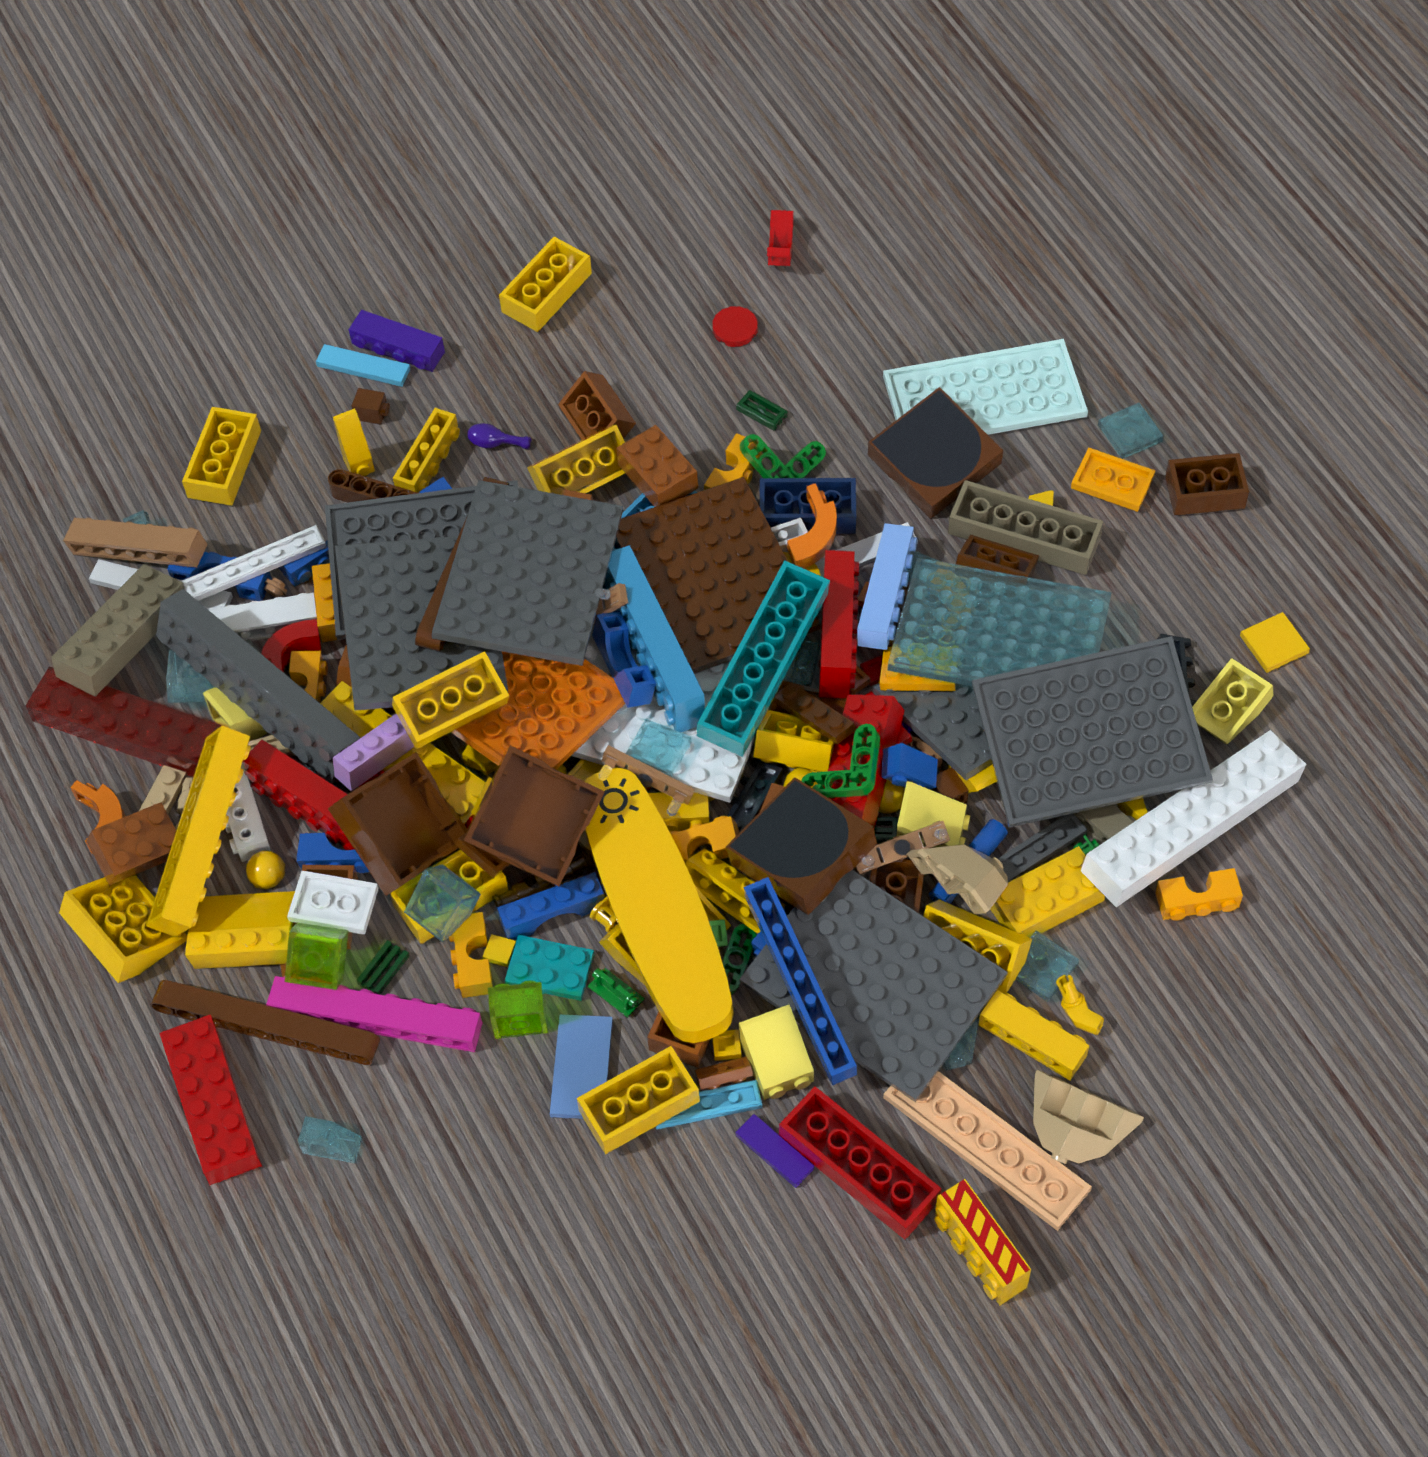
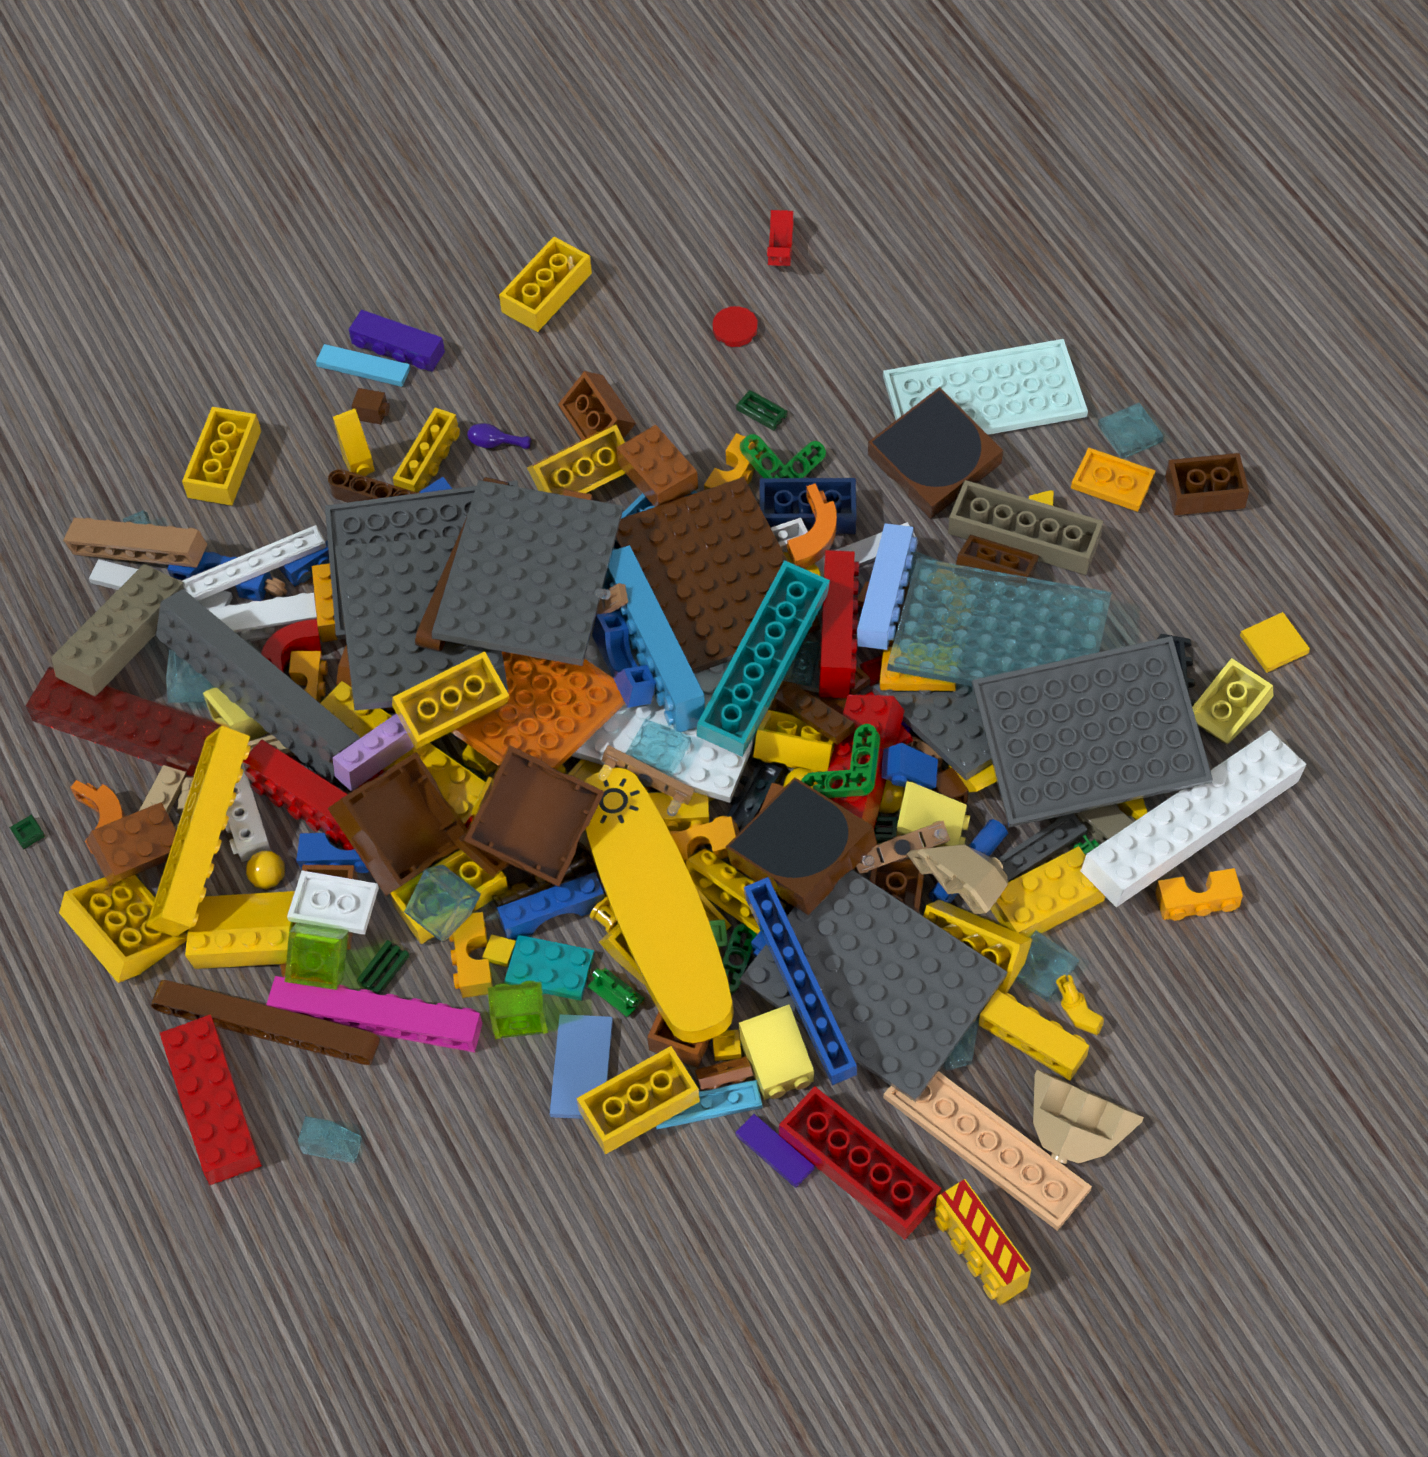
(27, 831): none -> dark green tile

